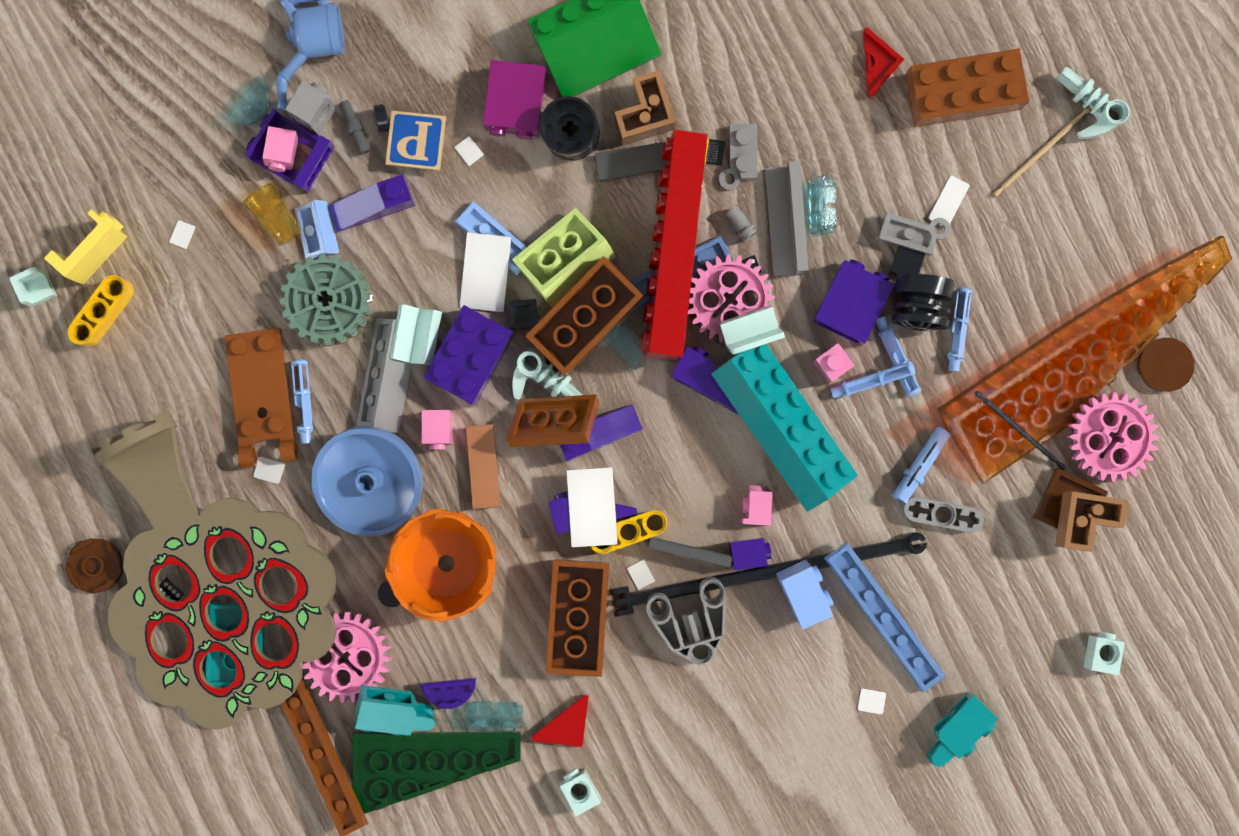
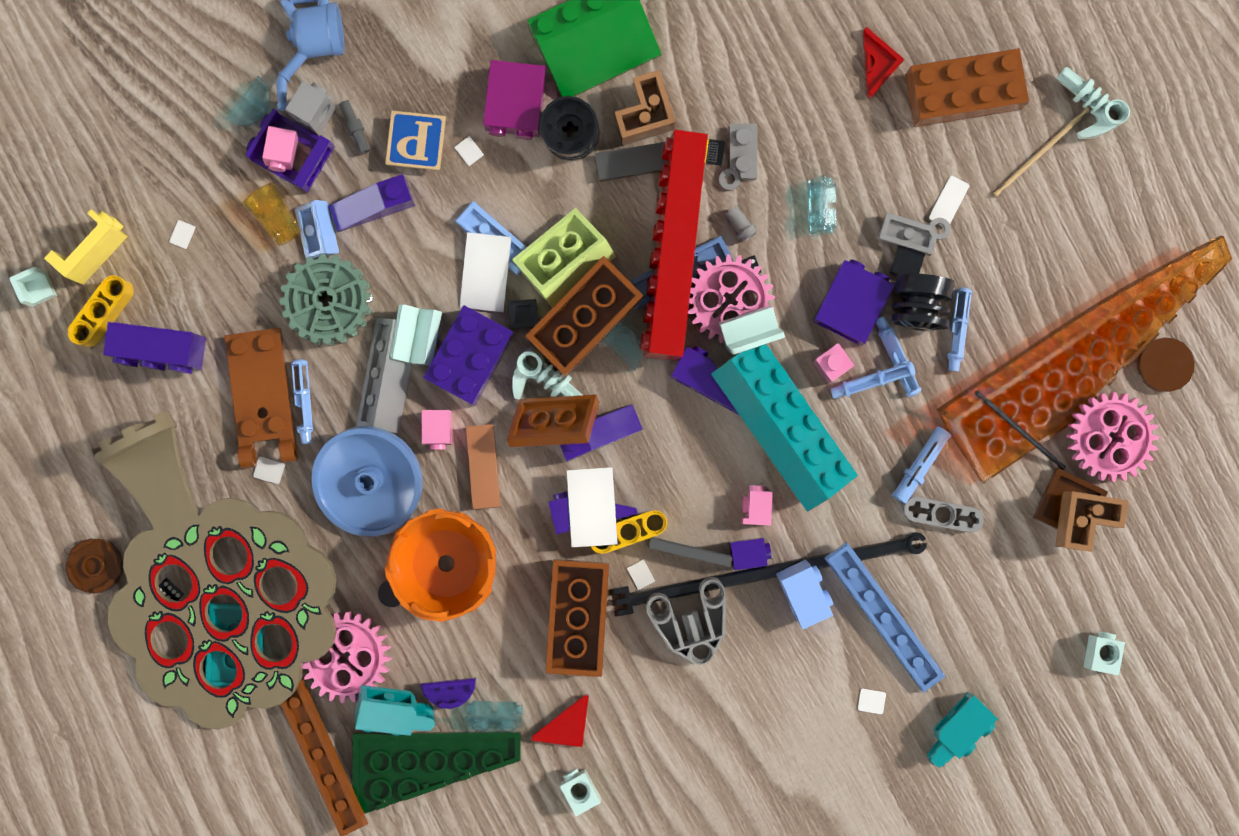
(154, 347): none -> dark purple brick
(381, 118): black tile -> none
(786, 220): light grey panel -> none

